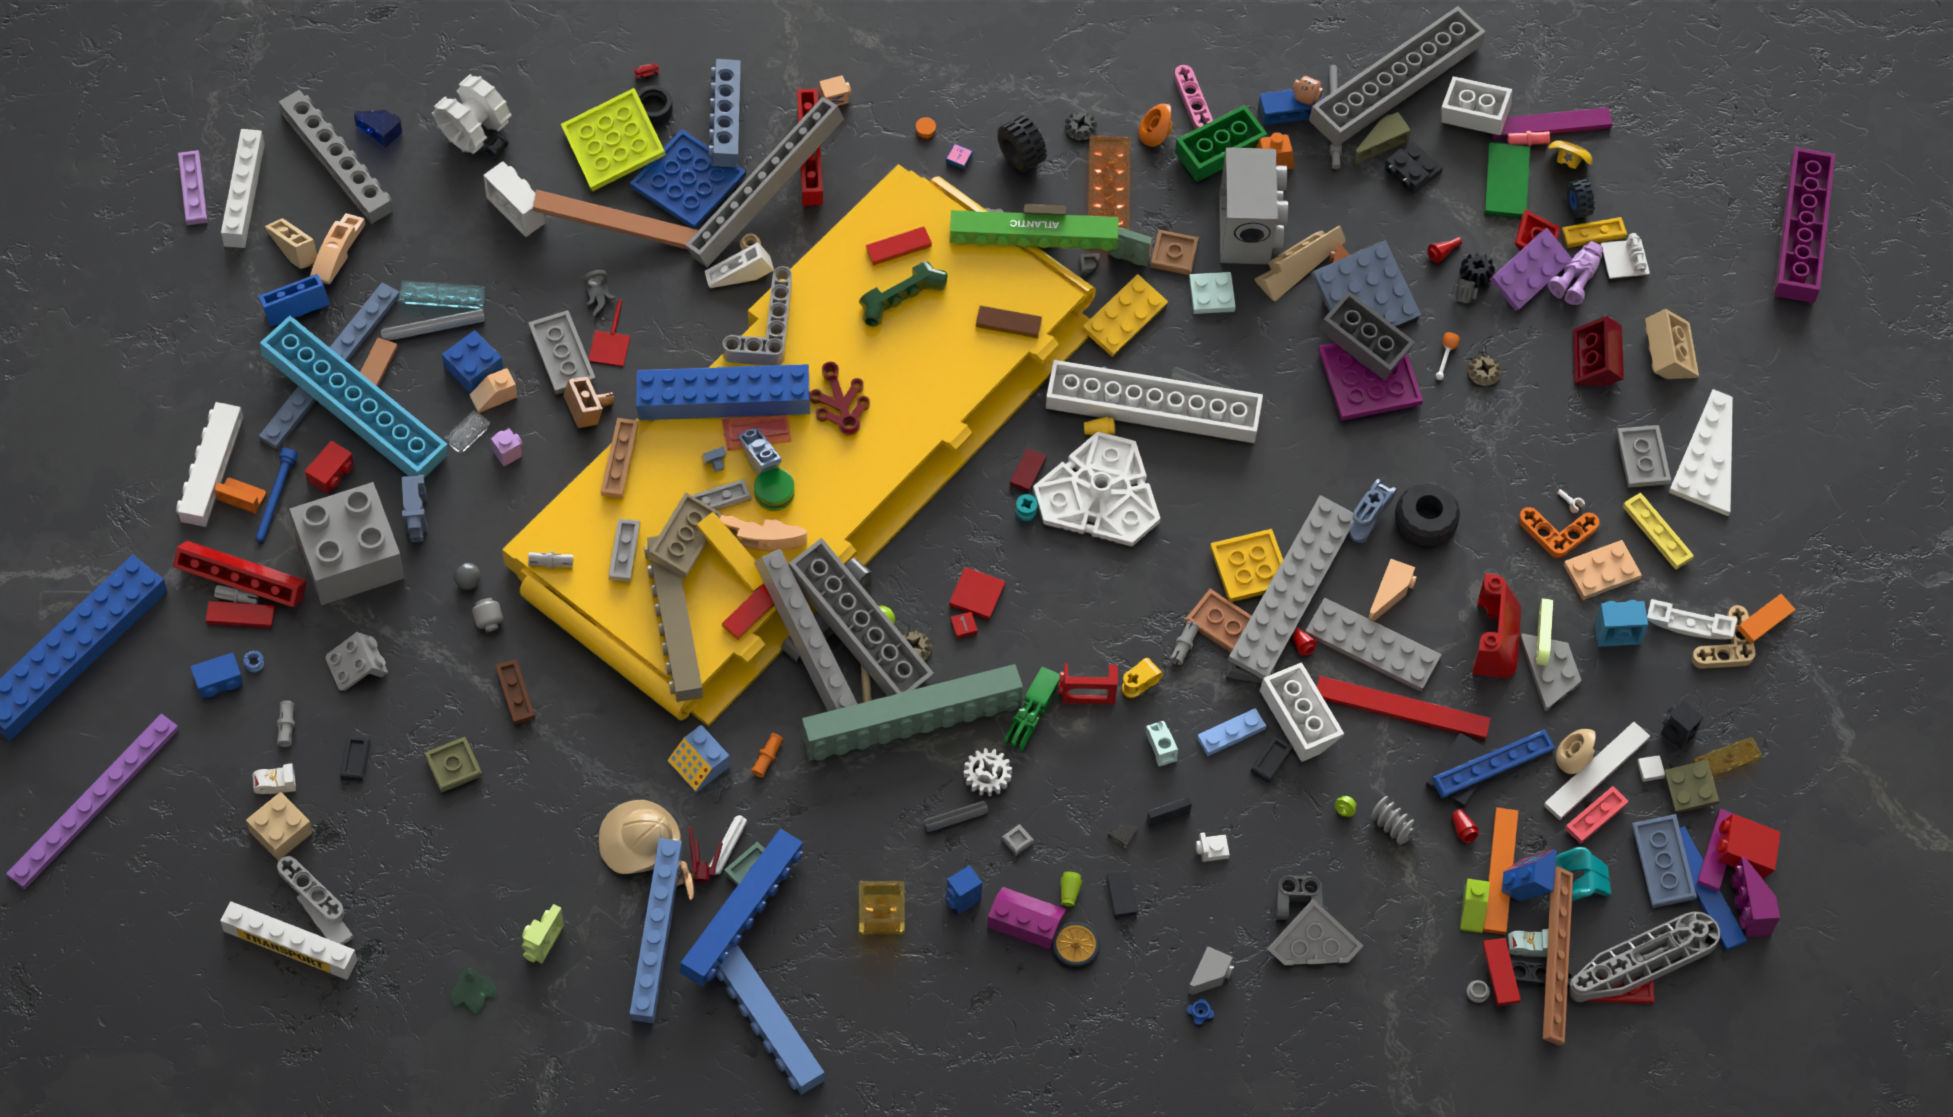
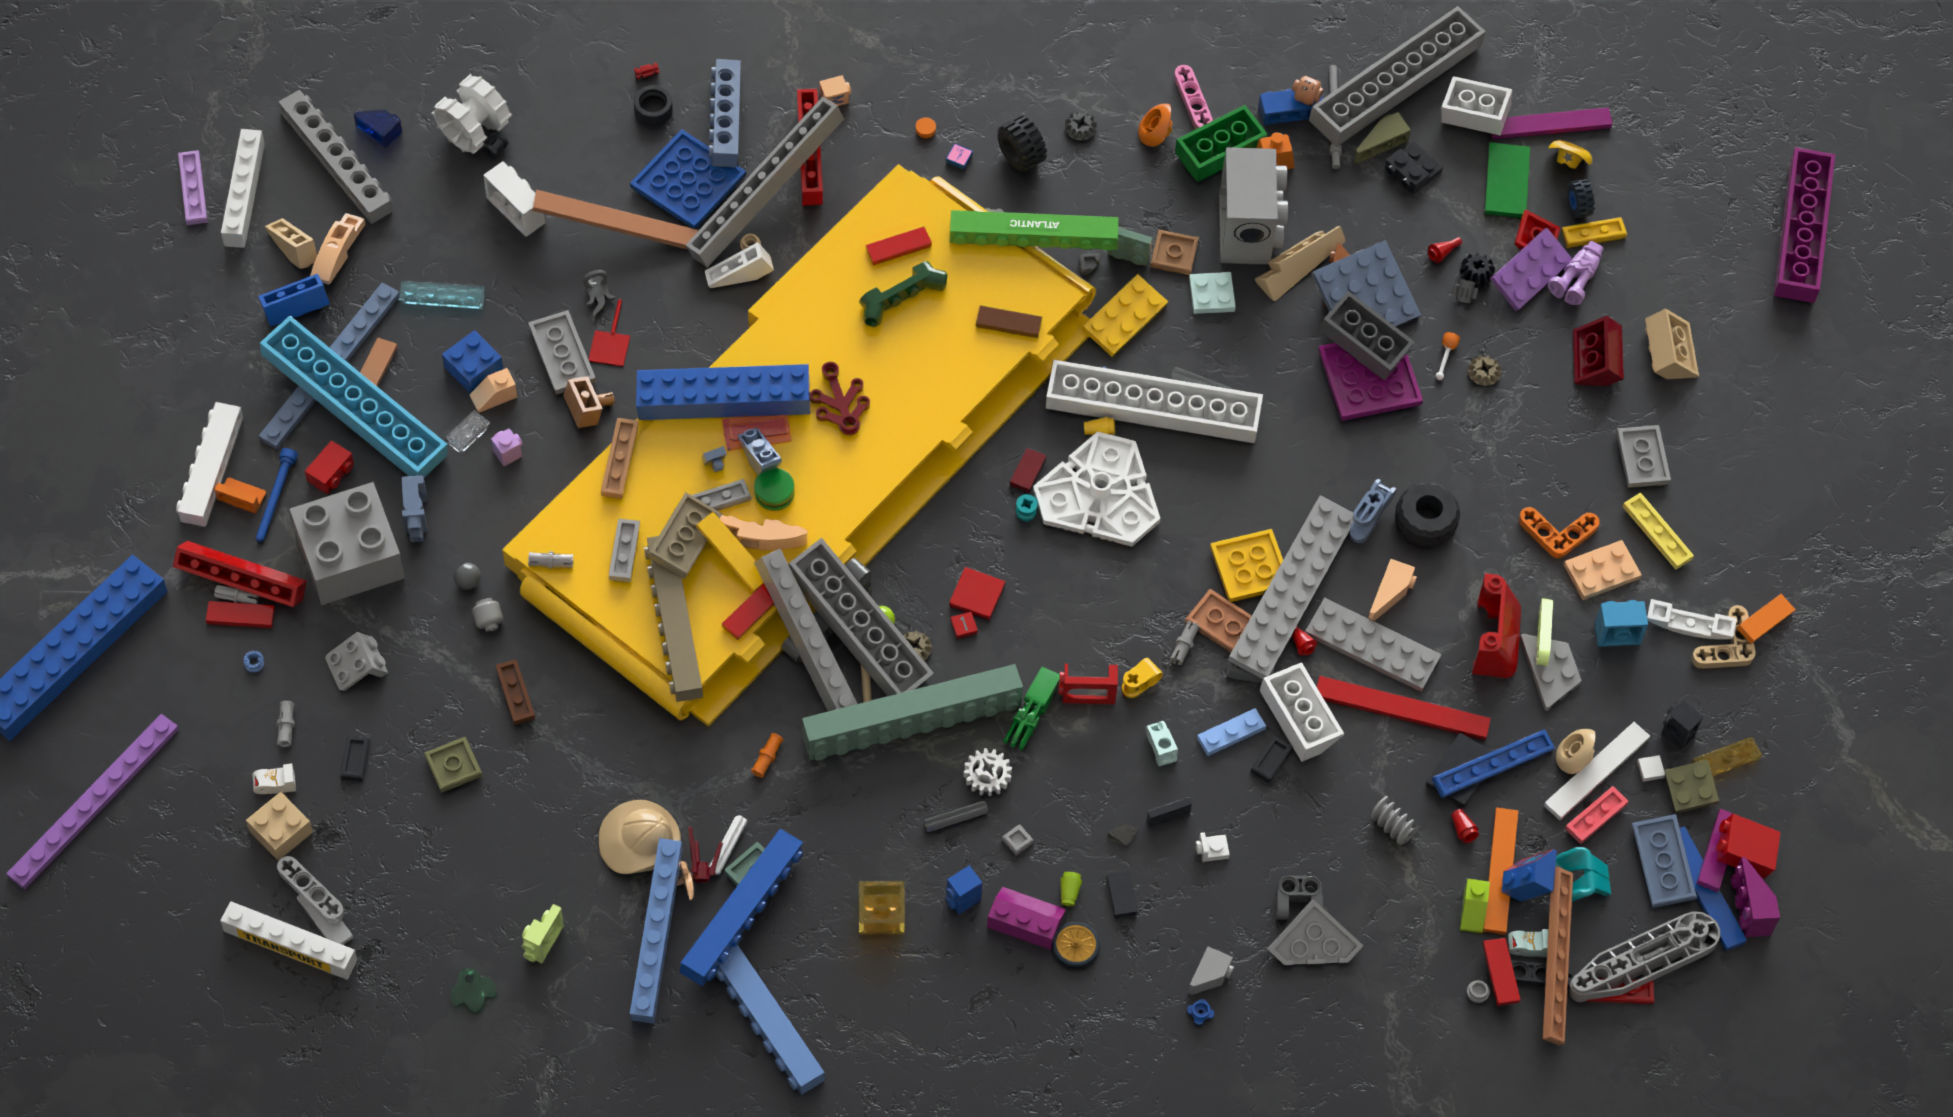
(217, 675): blue brick -> none
(433, 325): light grey axle -> none
(613, 139): neon yellow plate -> none
(699, 759): medium blue slope -> none
(775, 324): light grey beam -> none
(1044, 209): dark tan tile -> none
(1109, 178): clear orange plate -> none
(1345, 806): lime plate -> none
(1528, 138): coral pin -> none
(1580, 502): white hand -> none
(1625, 258): white hinge -> none
(1706, 466): white wing -> none

